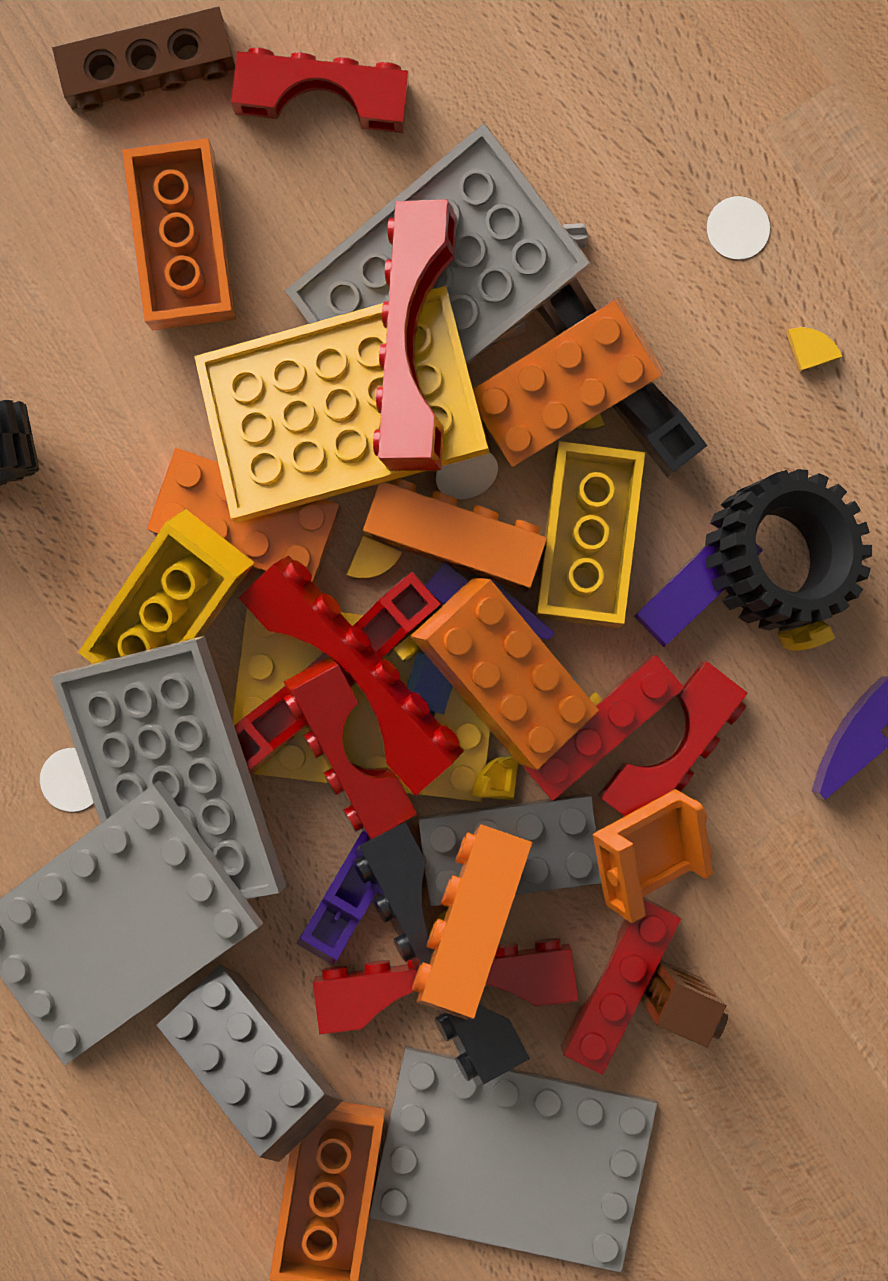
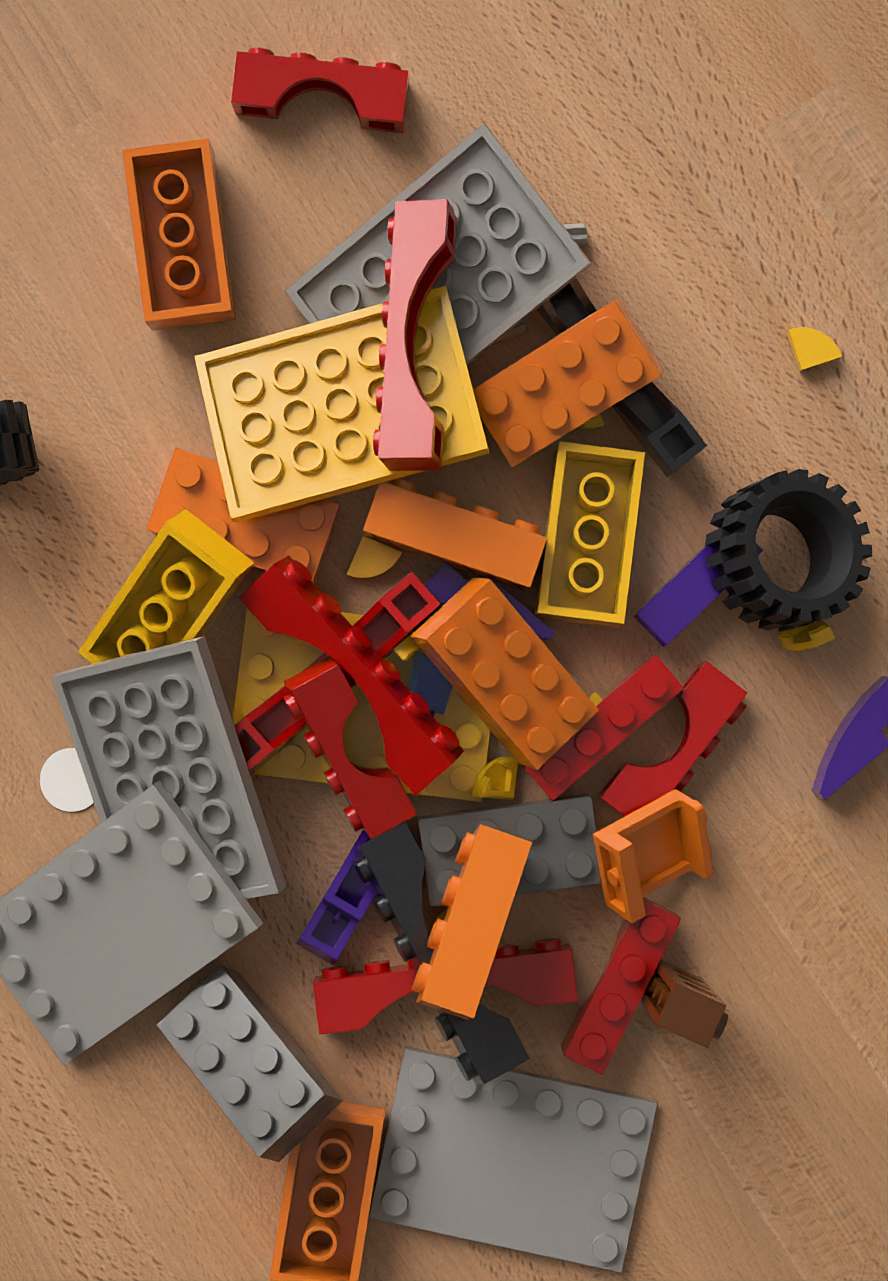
(122, 49): reddish brown brick -> none
(467, 477): white sticker -> none
(738, 227): white sticker -> none

